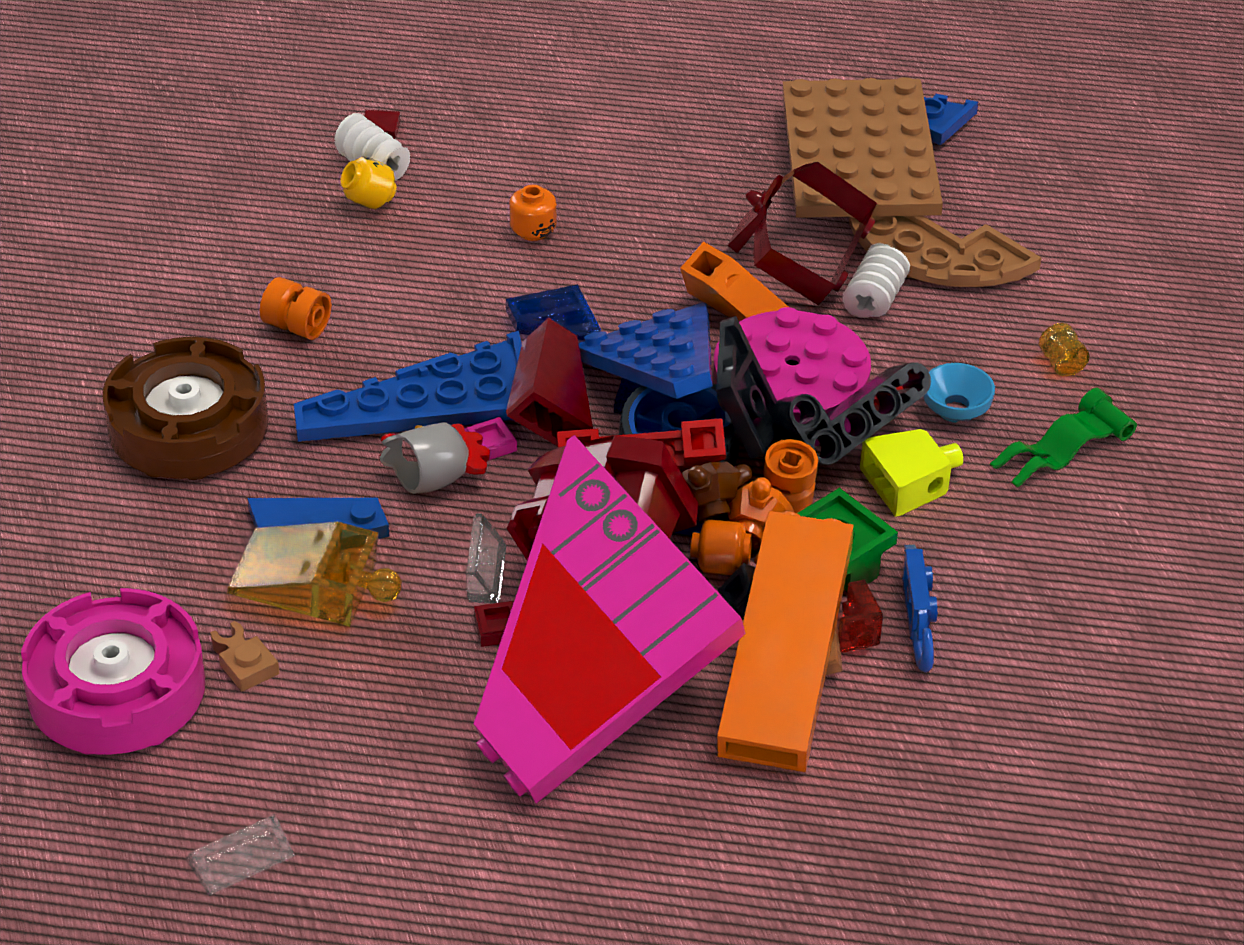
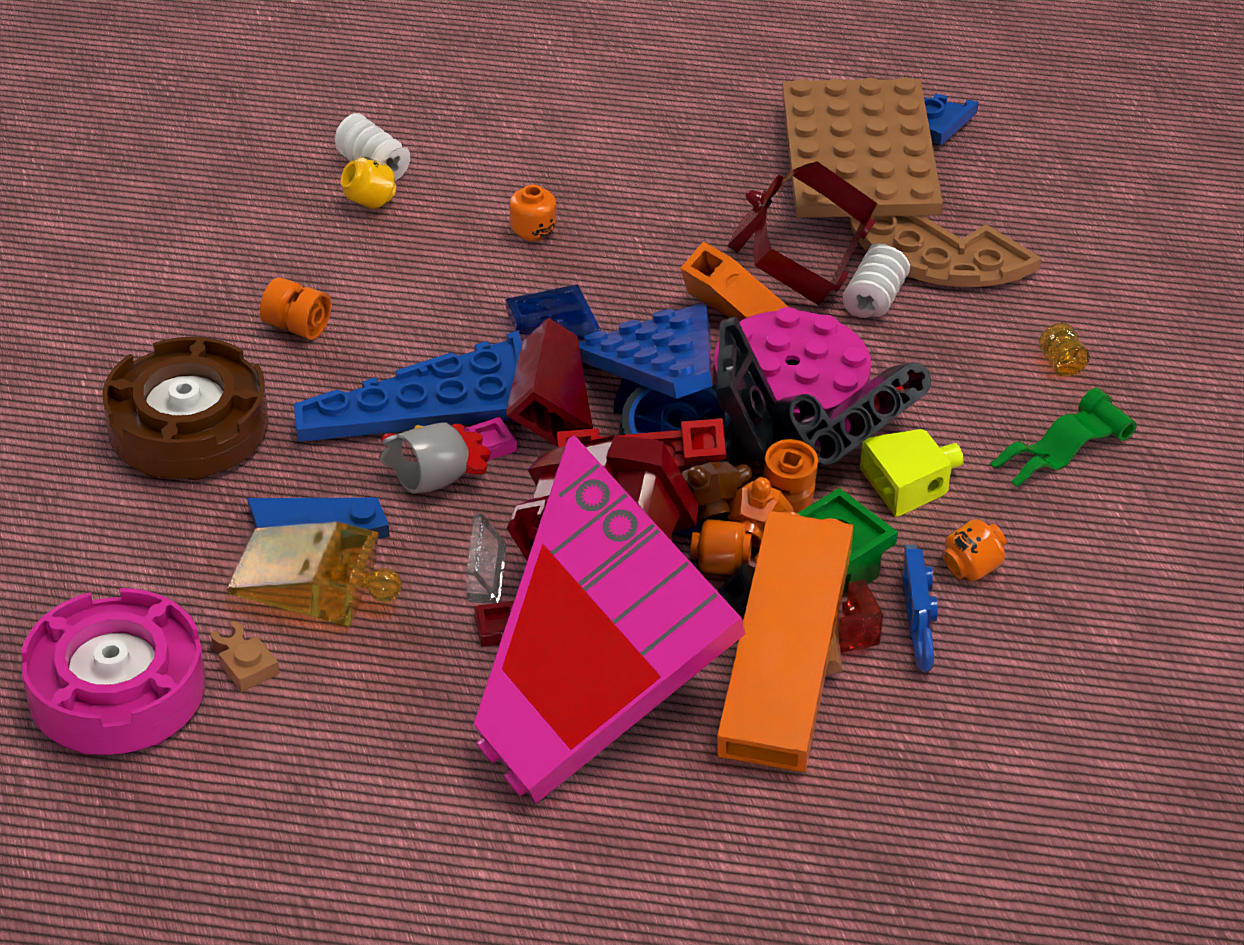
(240, 855): clear slope -> none
(386, 120): dark red tile -> none
(959, 384): dark azure piece -> none
(974, 550): none -> orange head

